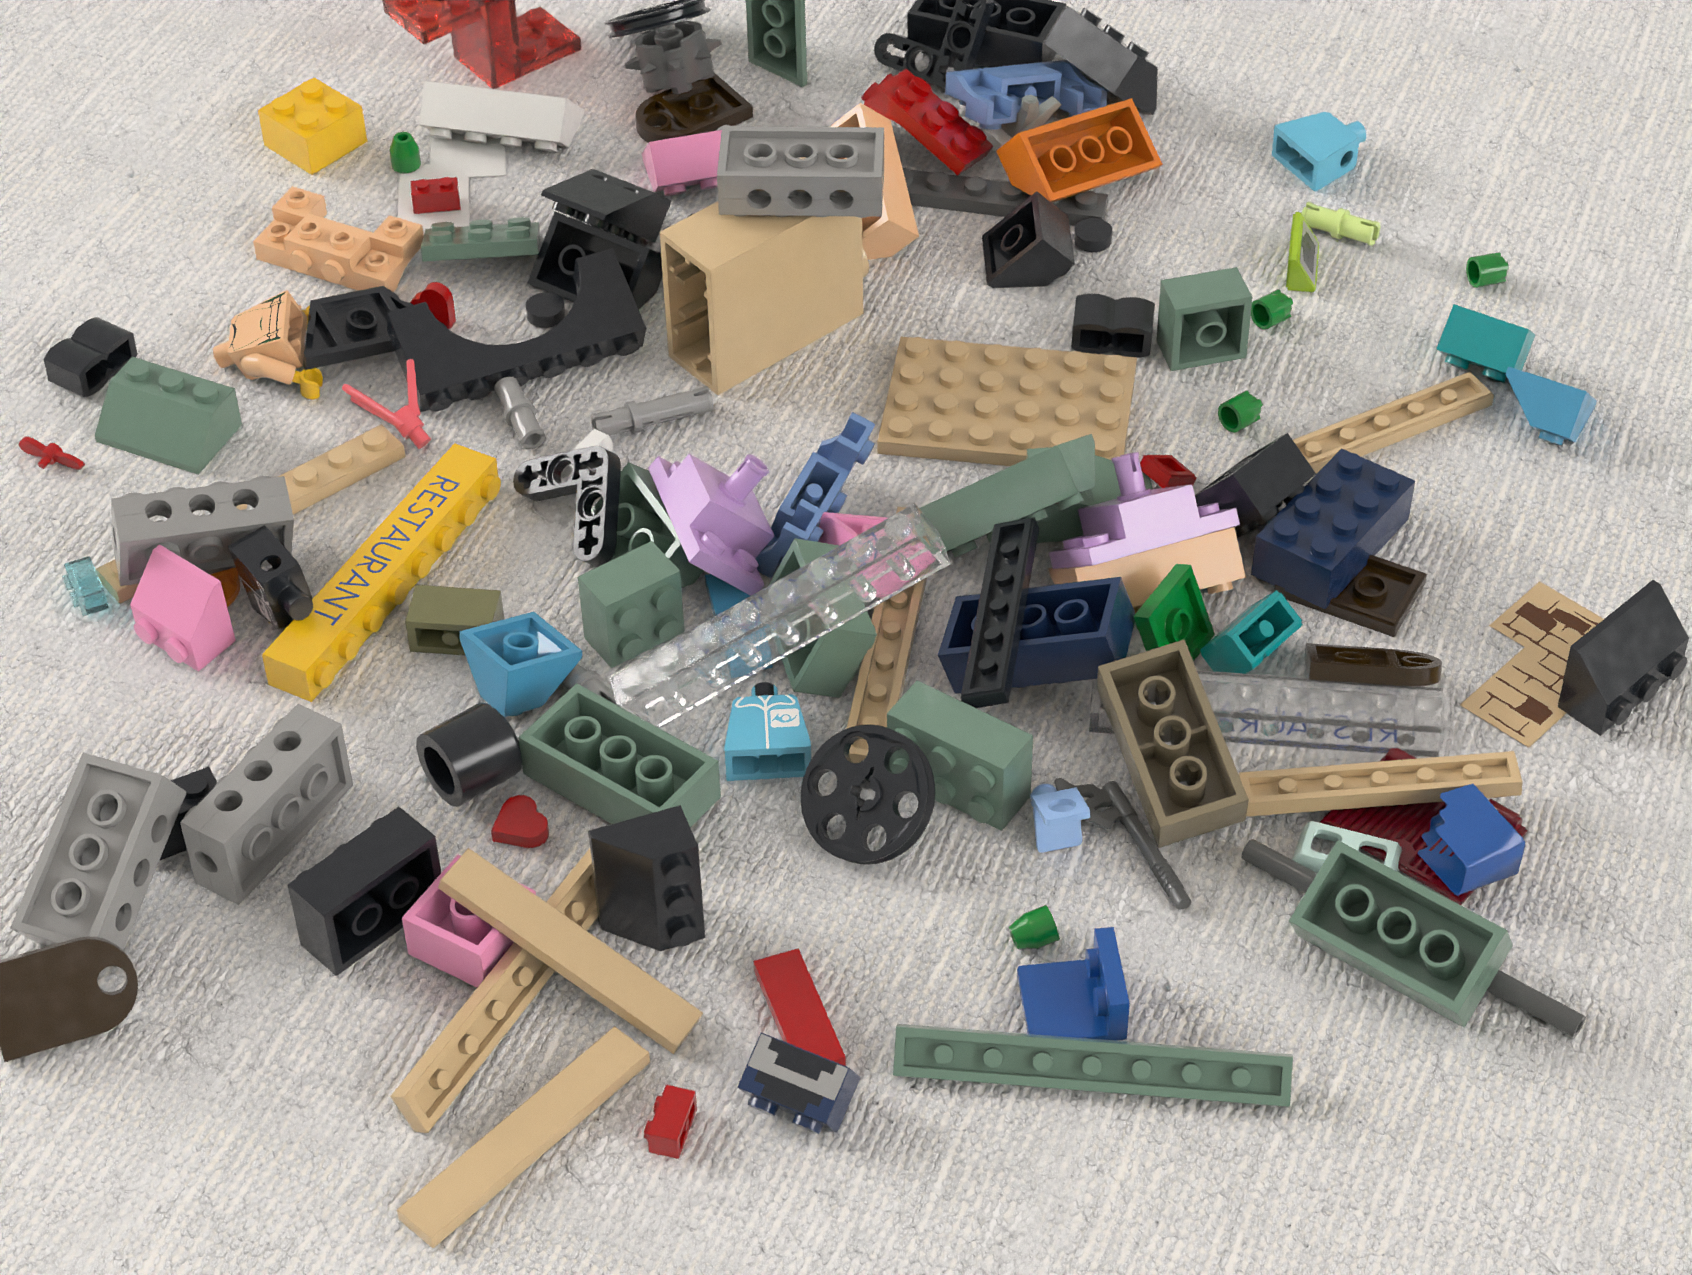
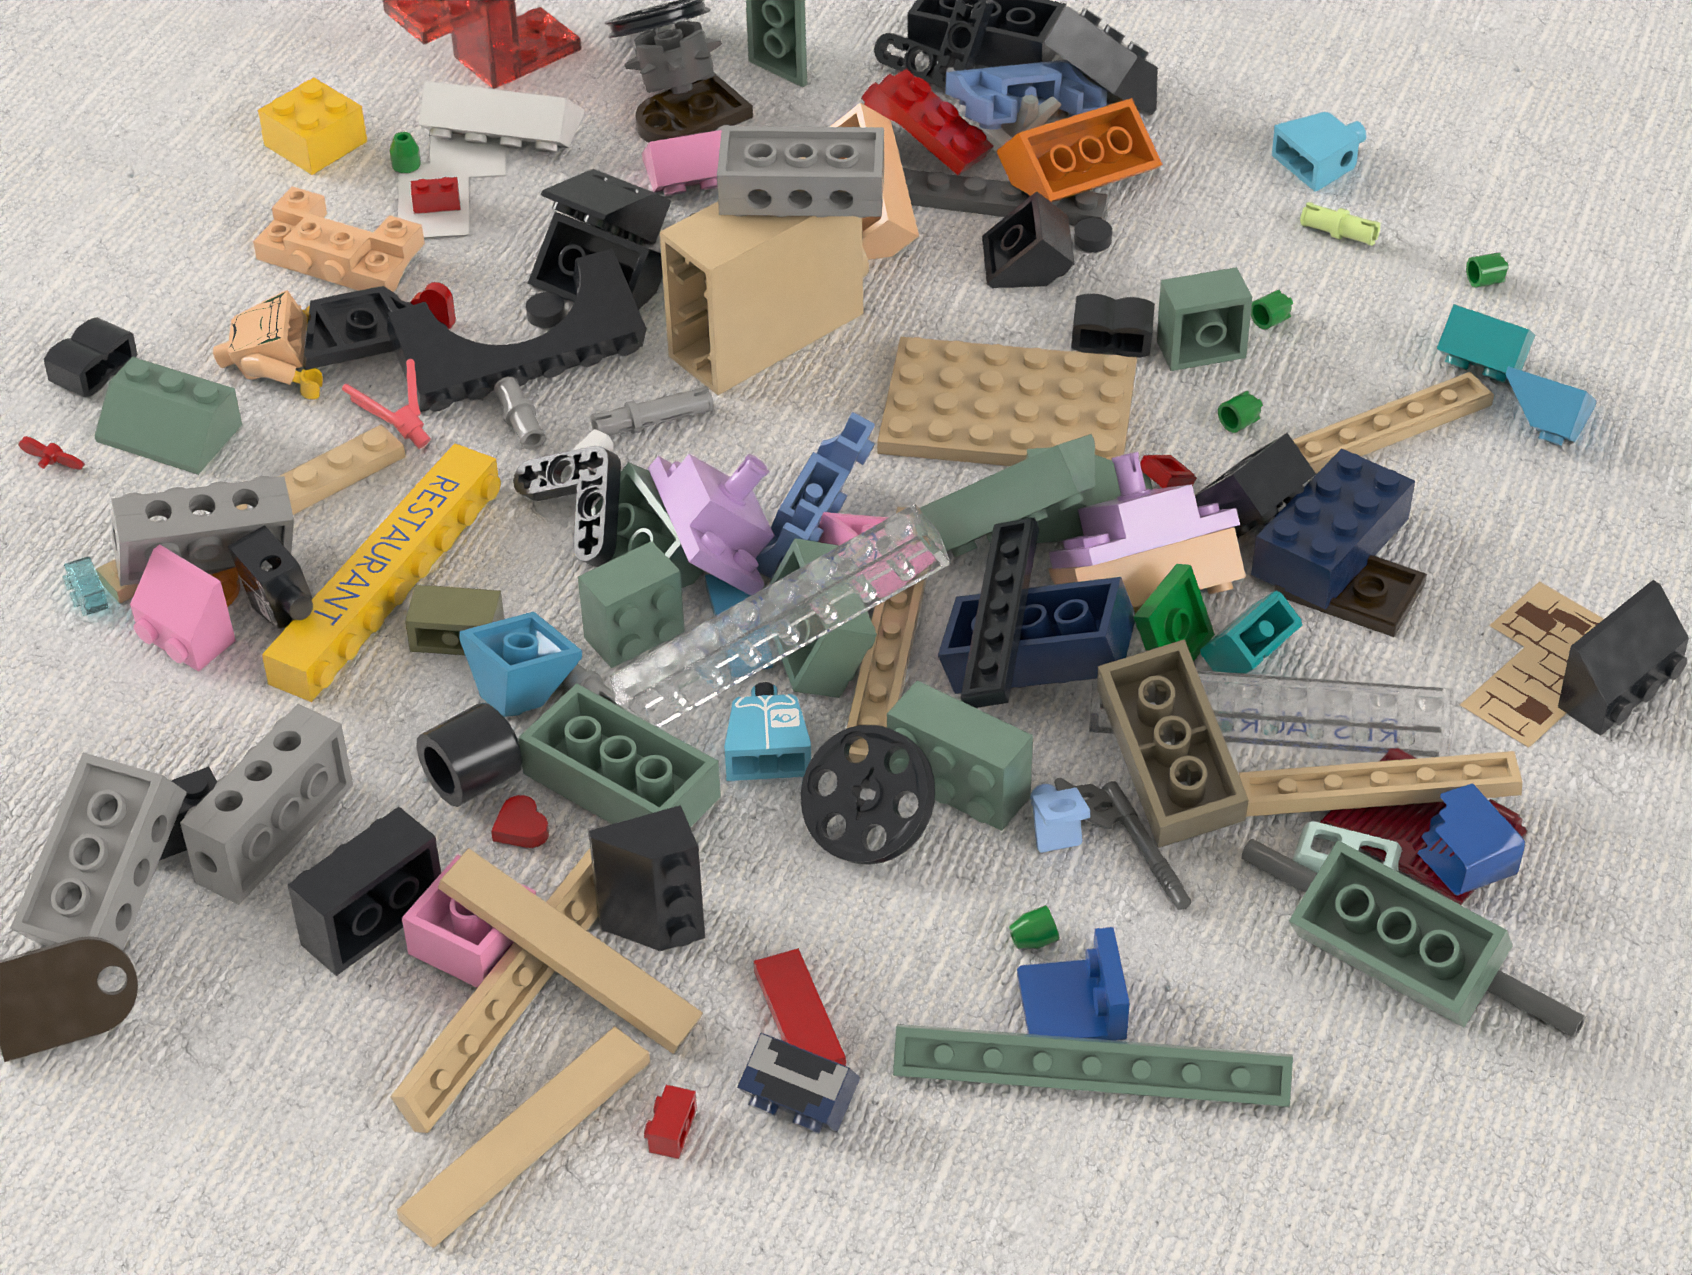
(480, 240): sand green plate -> none
(1302, 256): lime slope -> none
(1371, 665): dark brown tile -> none

